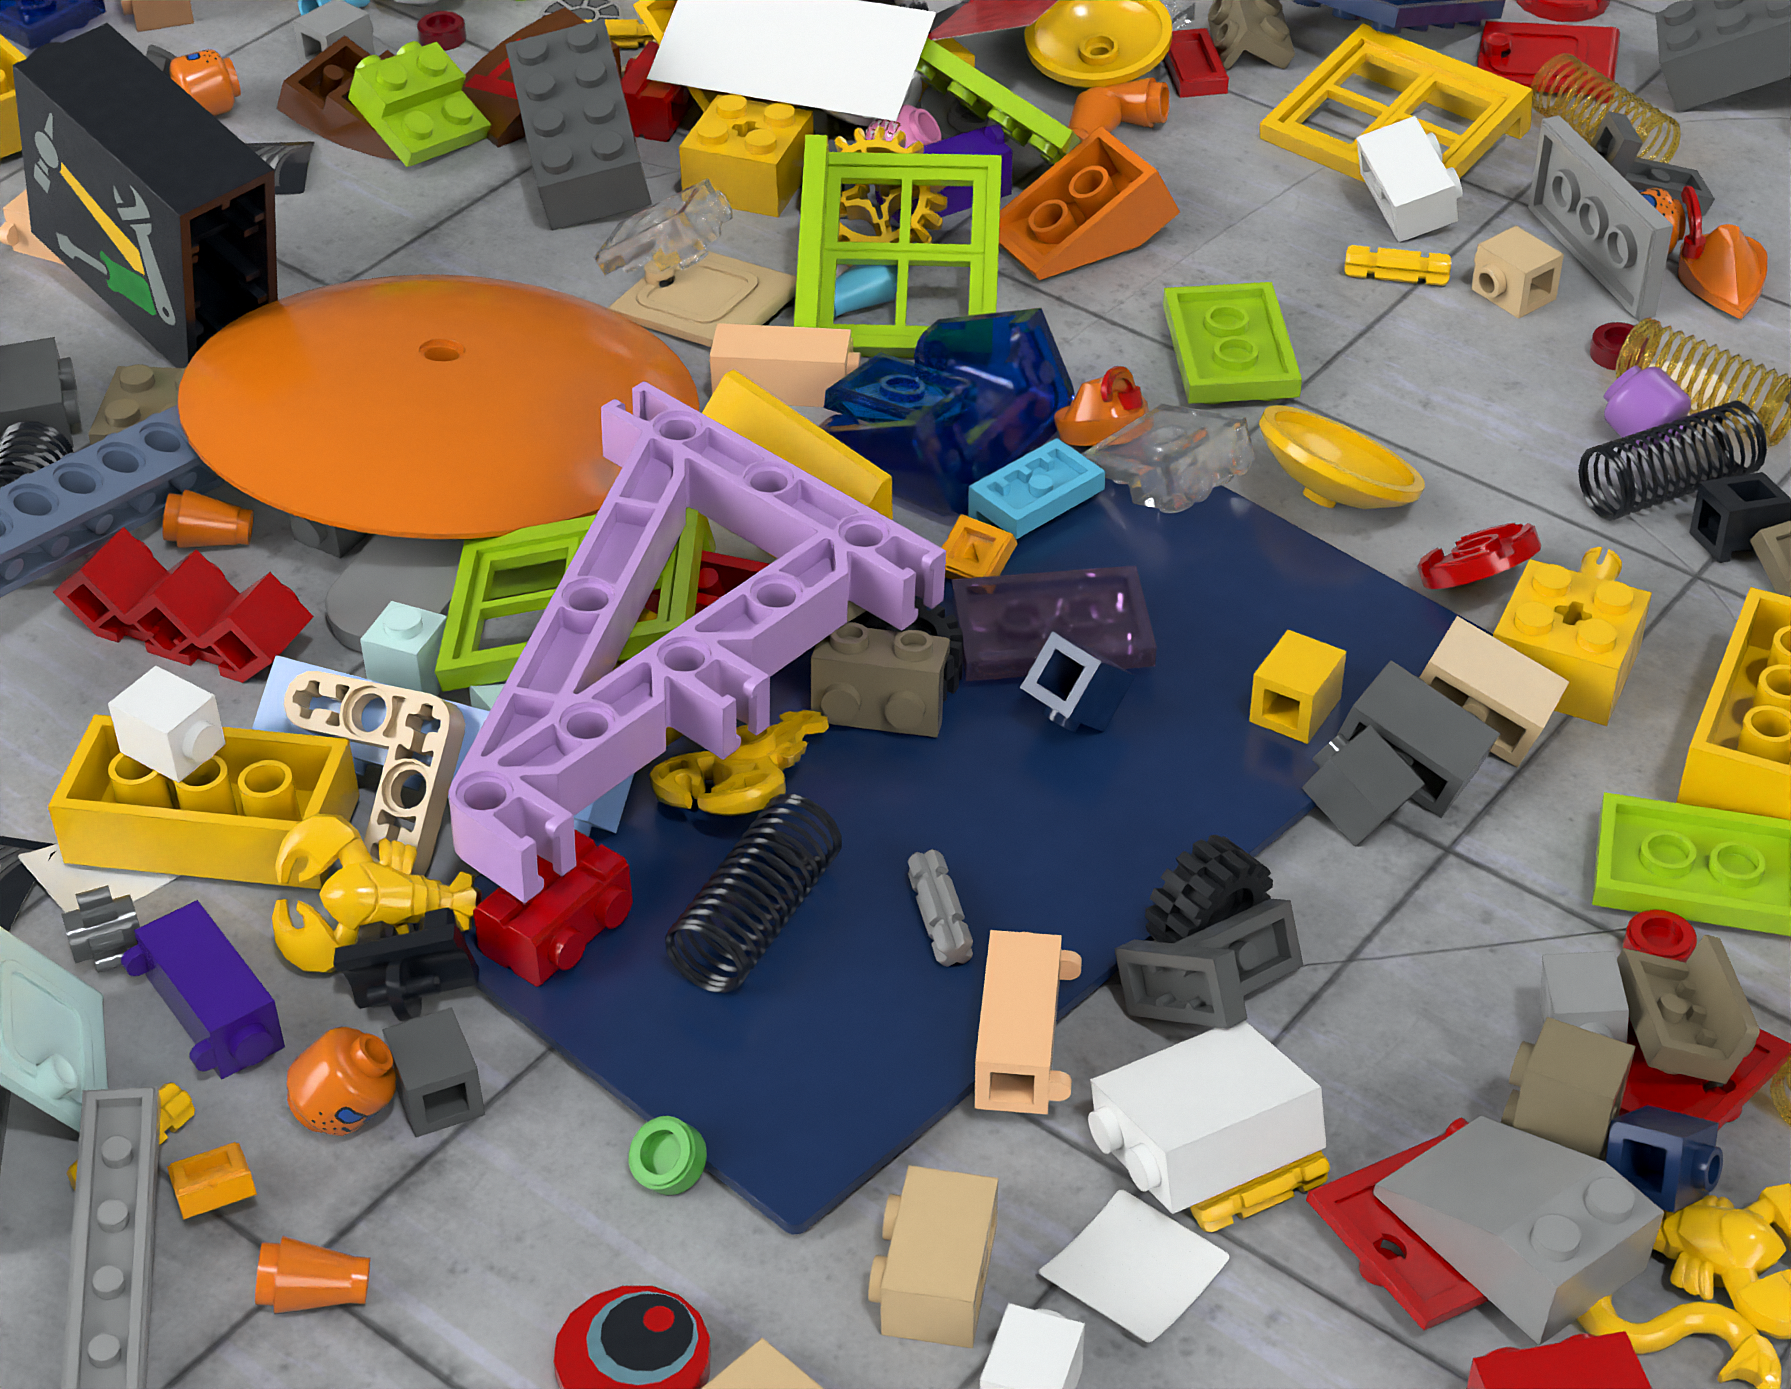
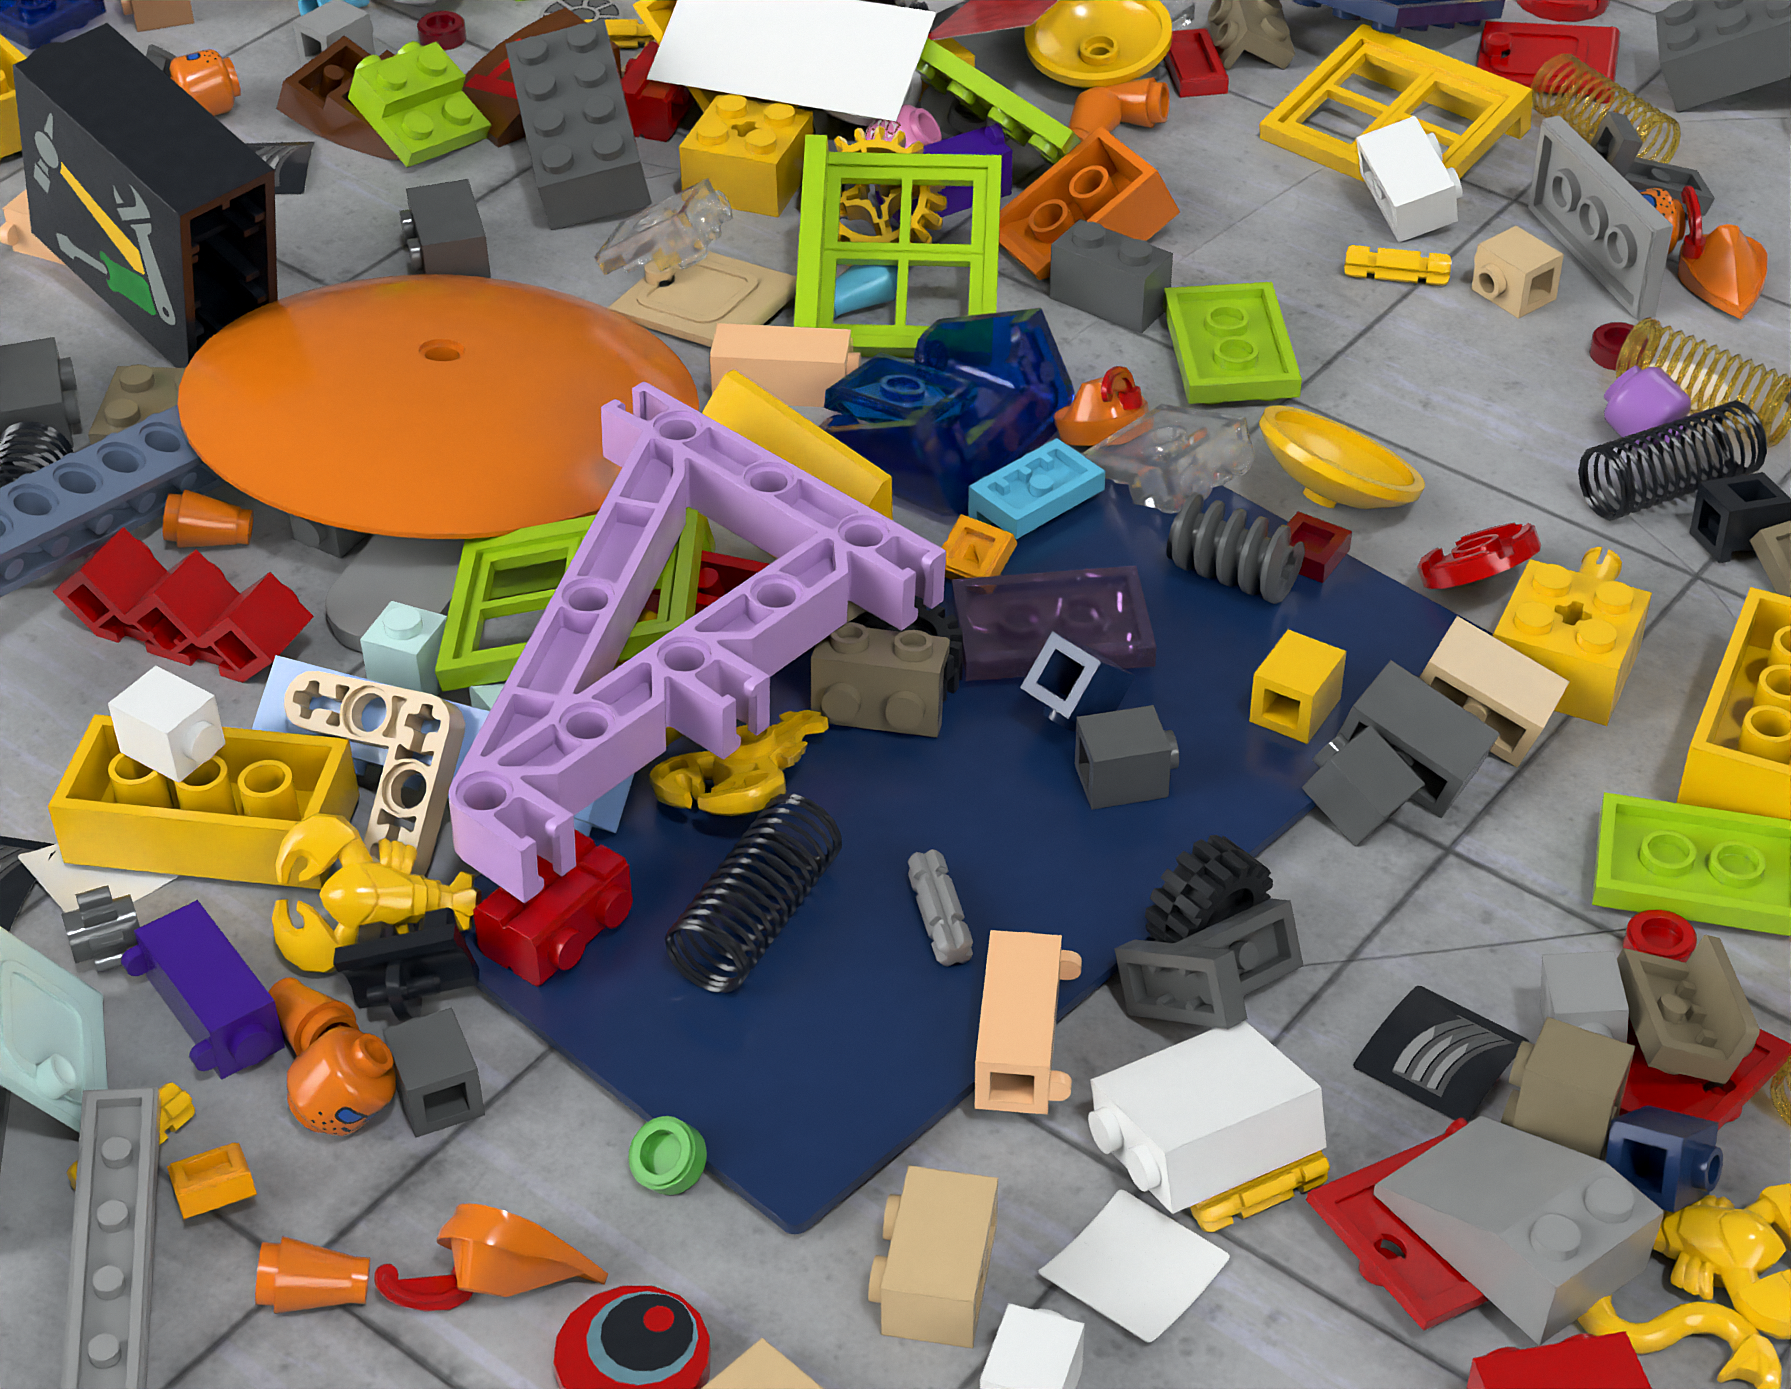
(308, 1013): none -> orange cone
(445, 230): none -> dark grey brick
(491, 1256): none -> orange piece
(1110, 275): none -> dark grey brick
(1124, 756): none -> dark grey brick
(1234, 552): none -> dark grey piece
(1323, 542): none -> dark red tile
(1439, 1053): none -> black sticker

